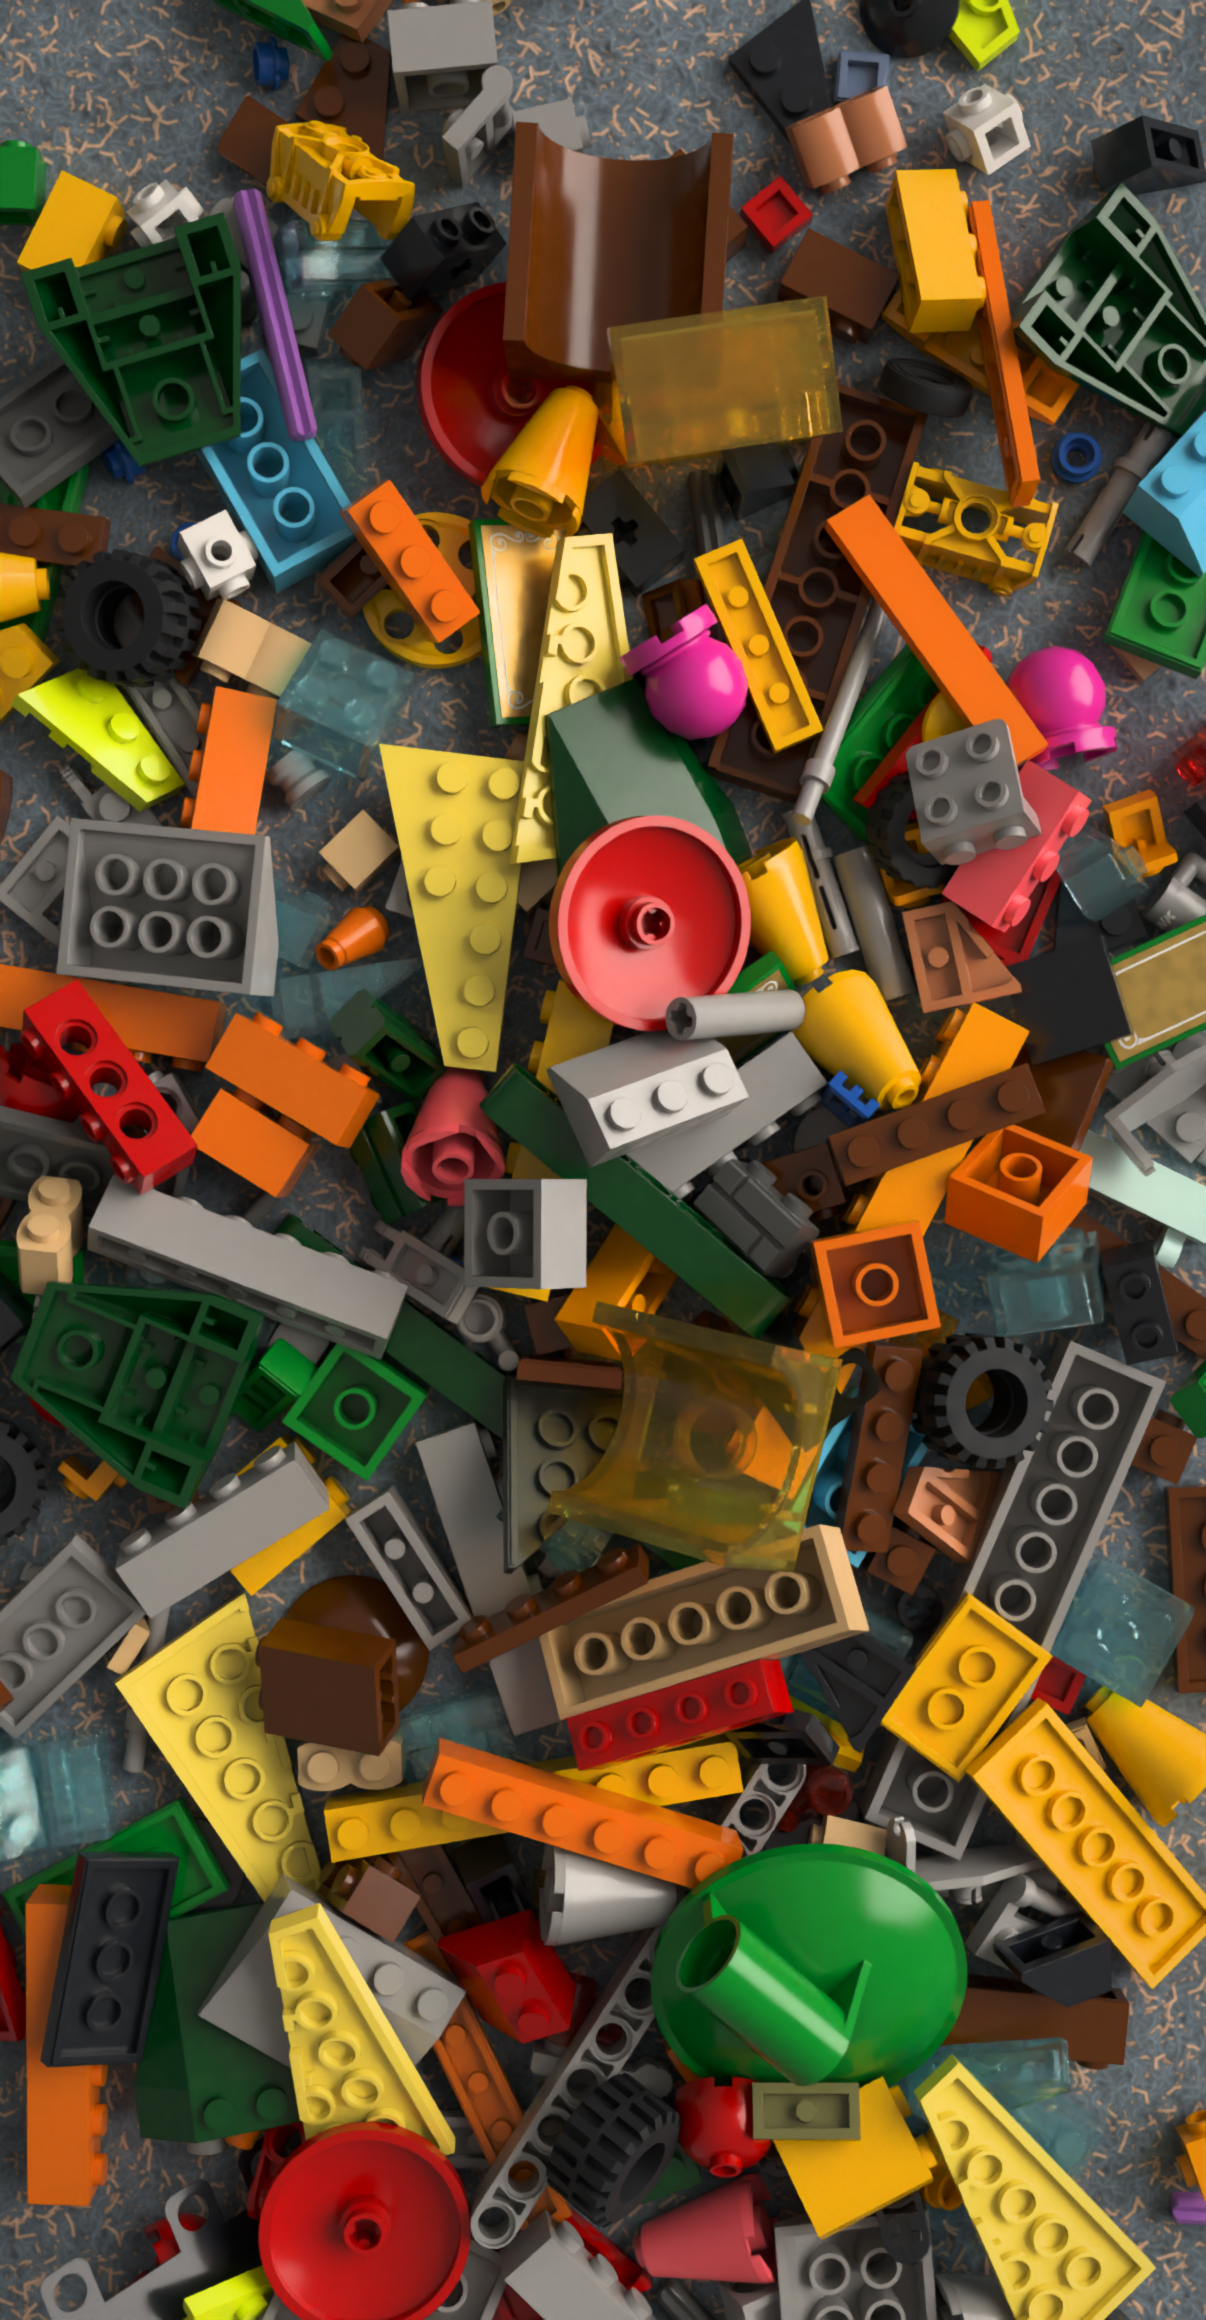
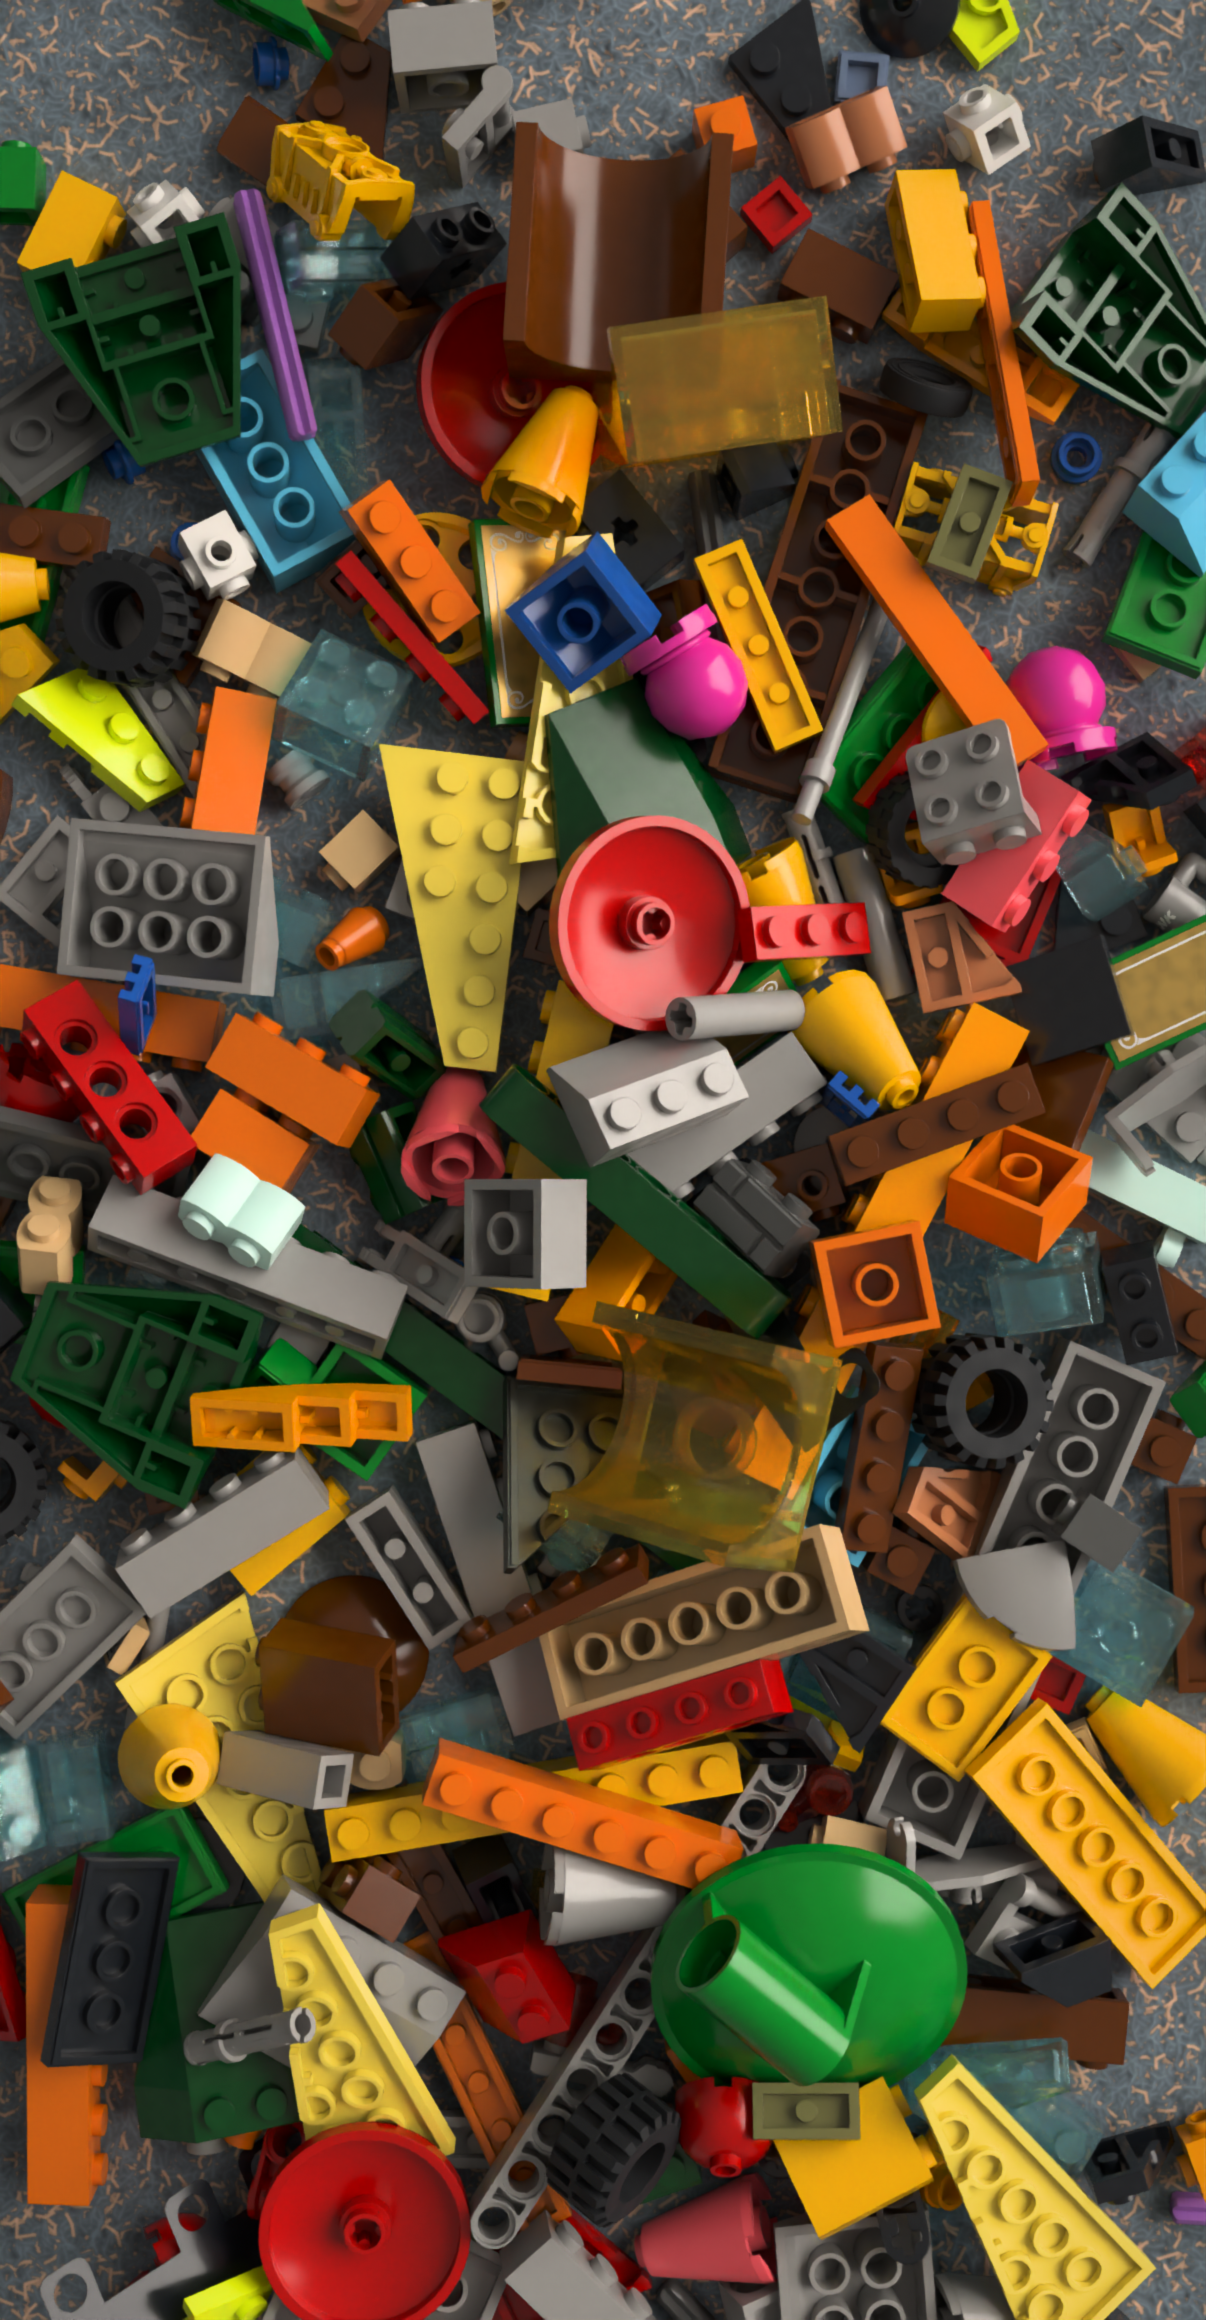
(138, 1004): none -> blue tile
(161, 1742): none -> yellow cone
(235, 2038): none -> light grey pin
(240, 1212): none -> light aqua brick
(285, 1769): none -> light grey brick
(298, 1414): none -> light orange slope
(394, 623): none -> red plate
(584, 613): none -> blue slope
(727, 117): none -> orange brick
(803, 931): none -> plate
(968, 524): none -> olive plate
(1025, 1591): none -> light grey brick
(1095, 1528): none -> dark grey brick
(1128, 2163): none -> black wing
(1135, 775): none -> black wing

